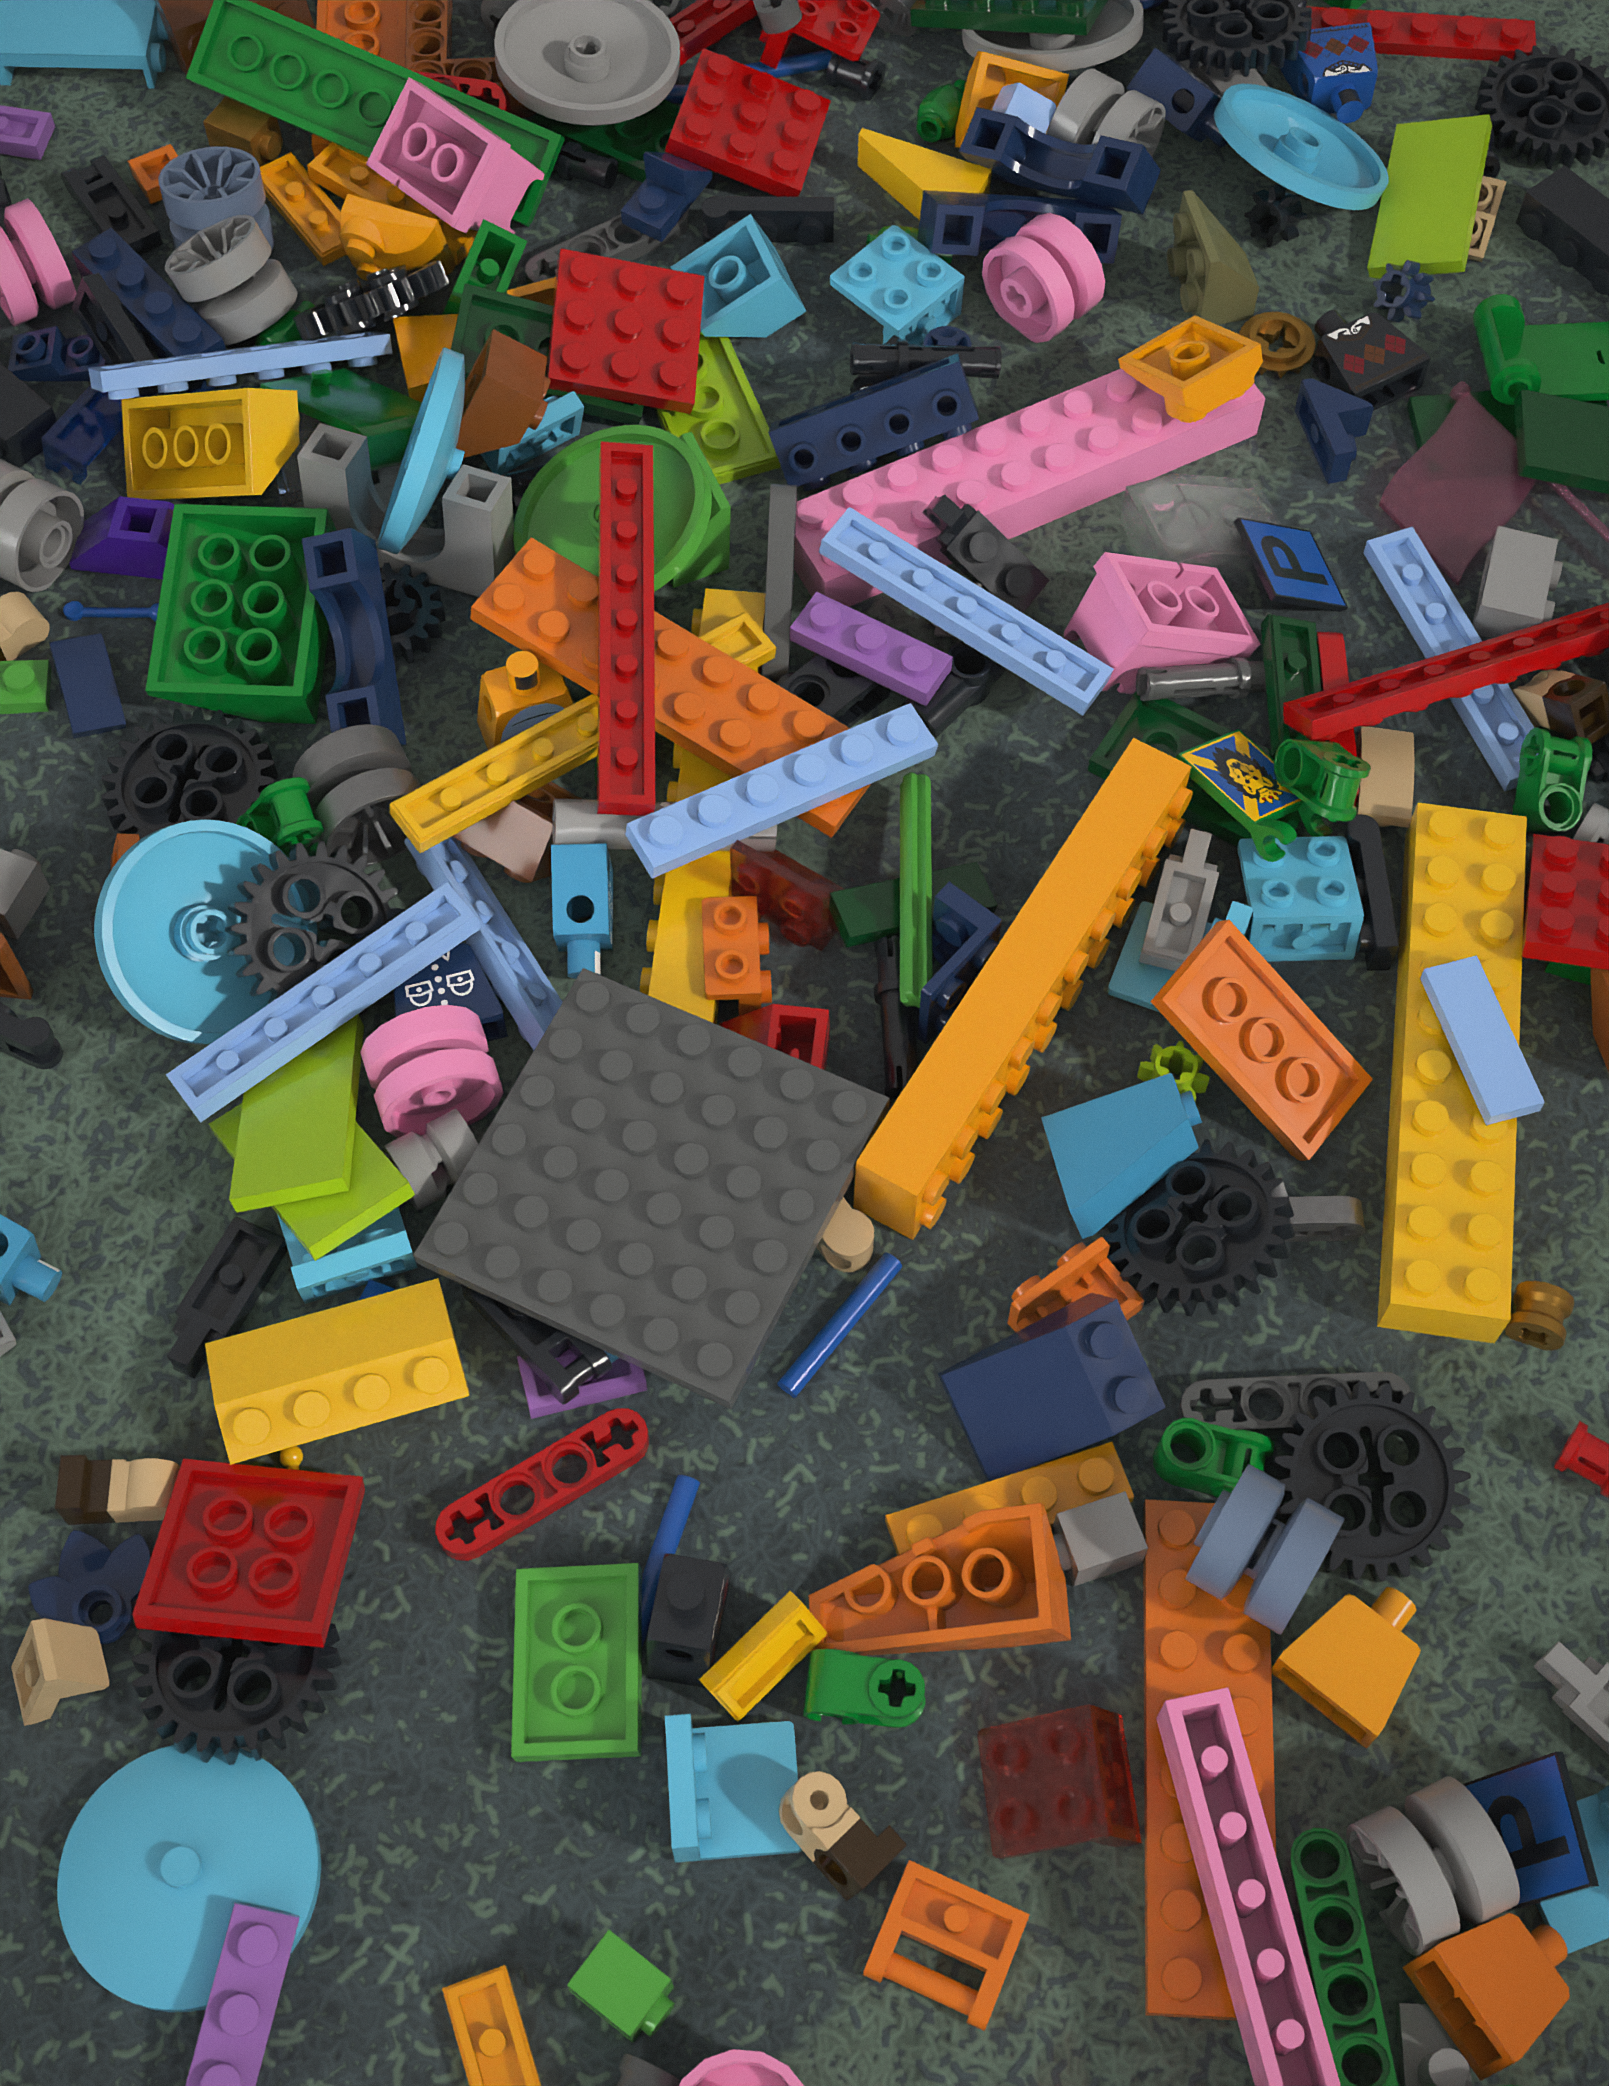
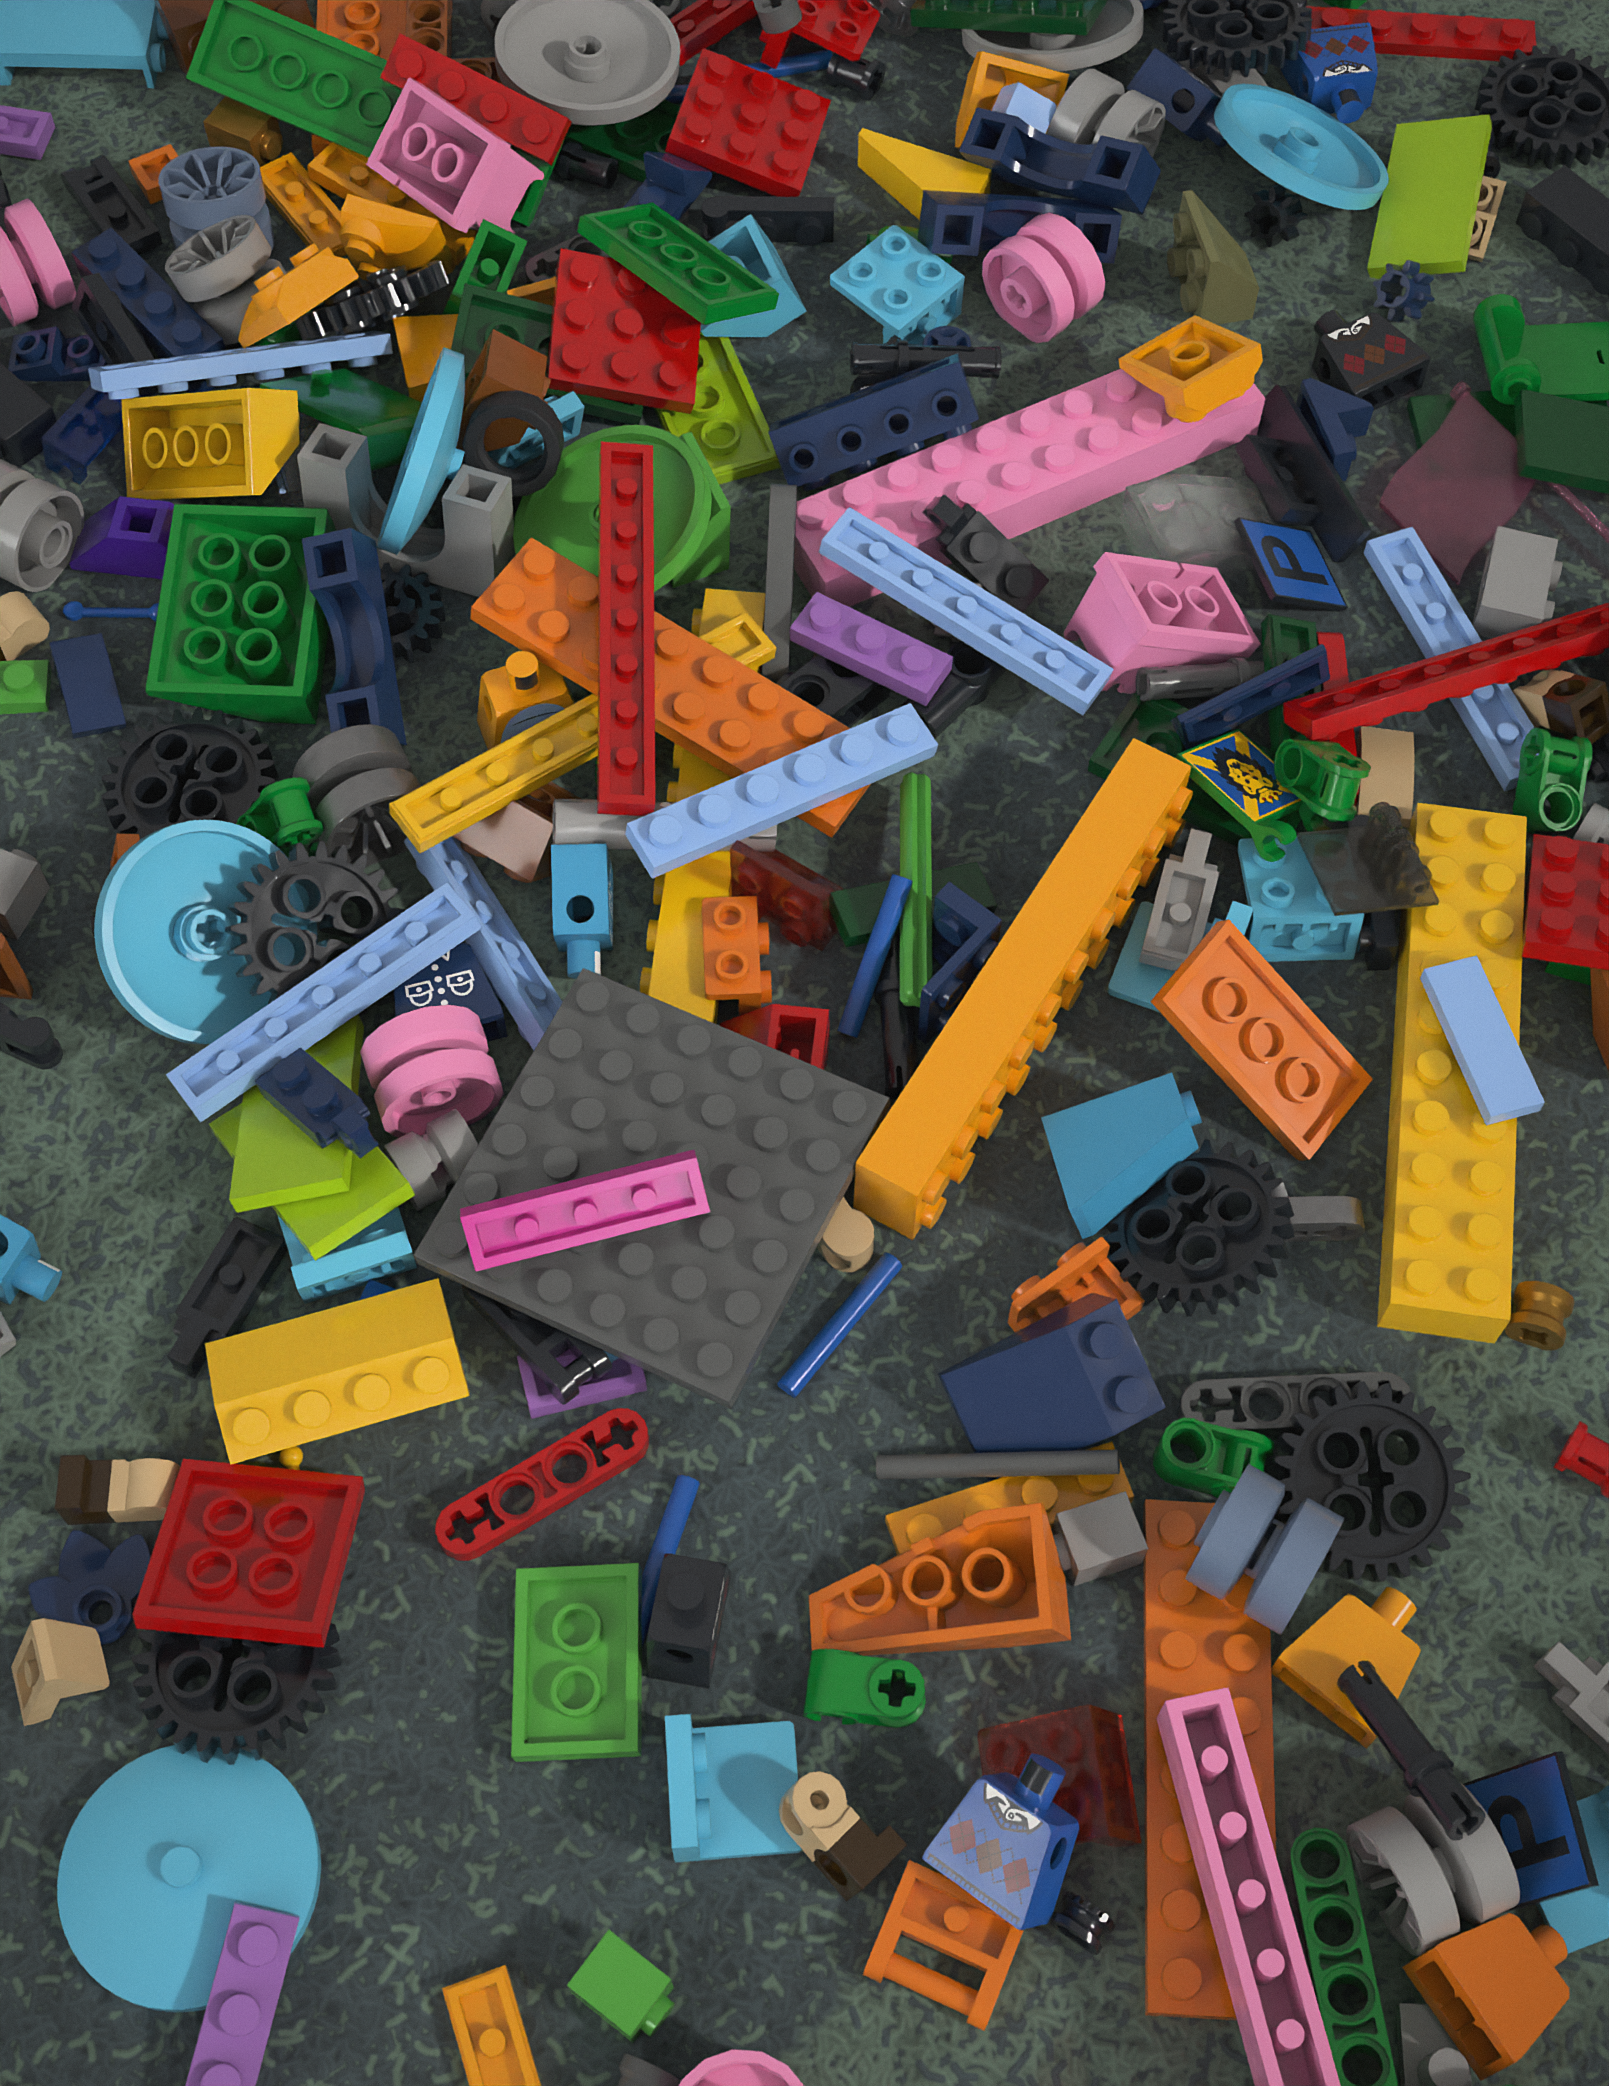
(290, 295): none -> light orange slope
(317, 1103): none -> dark blue hinge
(498, 108): none -> red plate
(526, 408): none -> black tyre
(584, 1210): none -> dark pink plate
(678, 263): none -> green tile
(763, 1656): yellow tile -> none
(875, 955): none -> blue bar
(940, 112): green plant -> none
(998, 1464): none -> dark grey bar
(1010, 1843): none -> torso
(1082, 1924): none -> black bush
(1178, 1061): lime gear -> none
(1253, 697): none -> dark blue slope
(1297, 341): pearl gold gear -> none
(1300, 478): none -> black bracket
(1369, 865): none -> clear smoke hinge
(1425, 1770): none -> black pin

